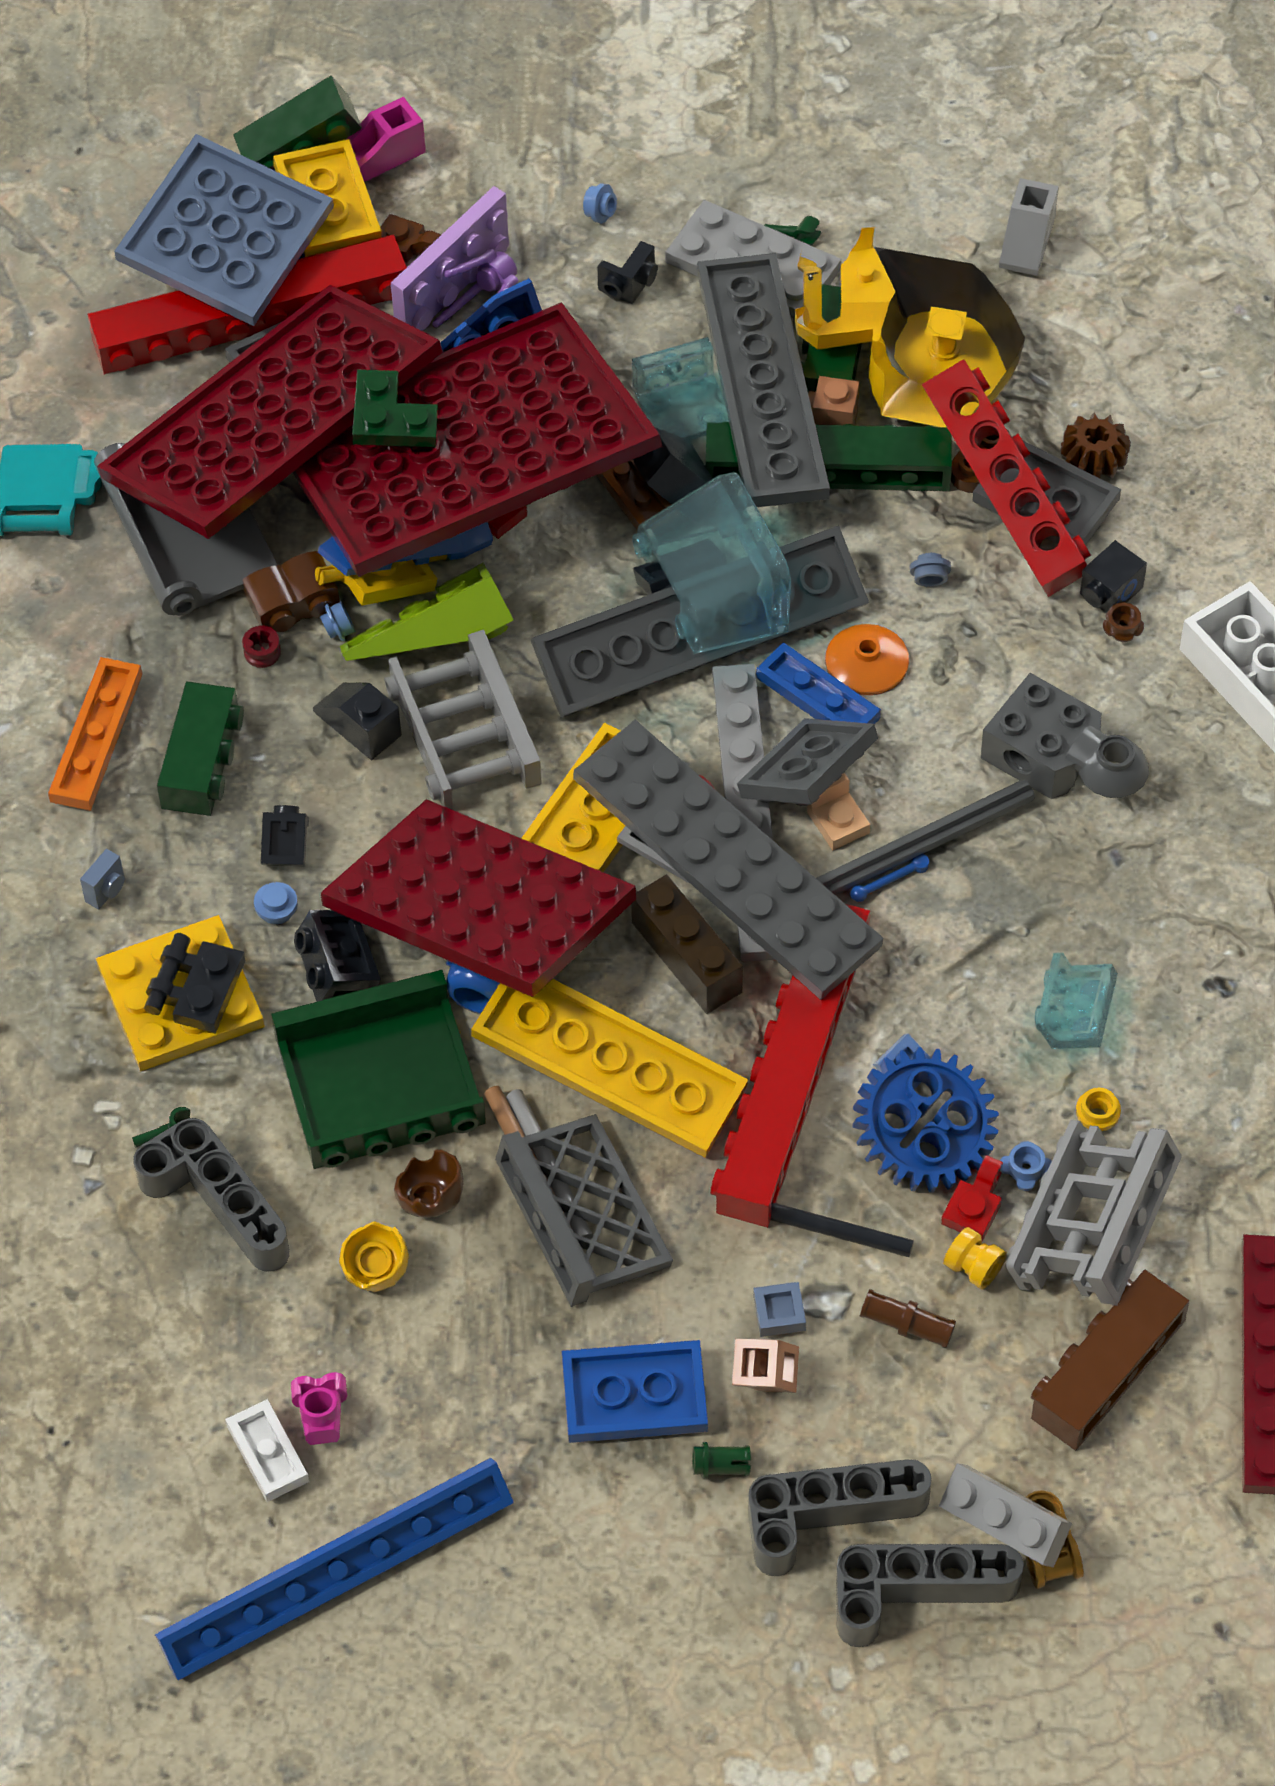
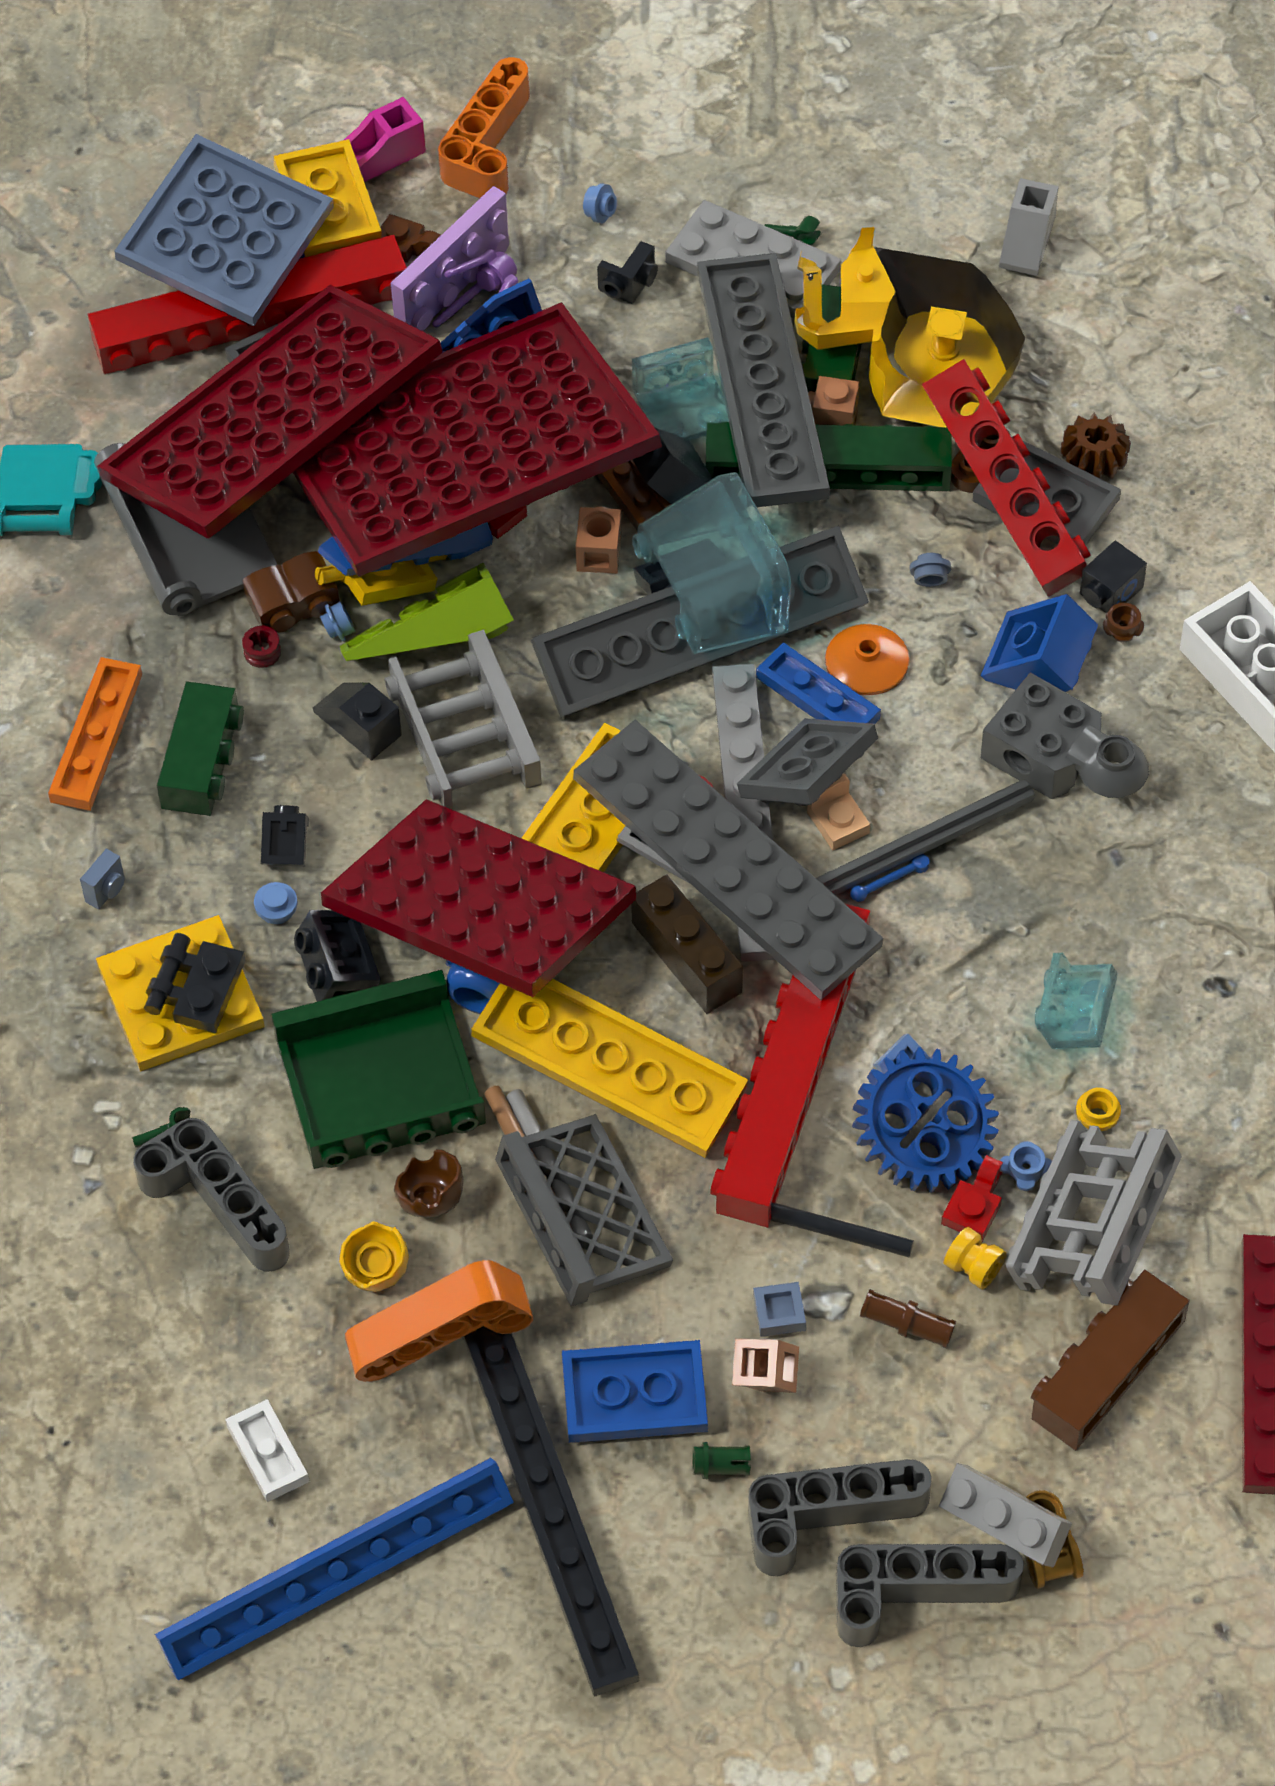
(306, 121): dark green brick -> none
(320, 1405): dark pink plate -> none
(383, 420): dark green plate -> none
(437, 1316): none -> orange beam
(468, 148): none -> orange beam
(551, 1511): none -> black plate
(598, 540): none -> nougat brick
(1041, 640): none -> blue slope

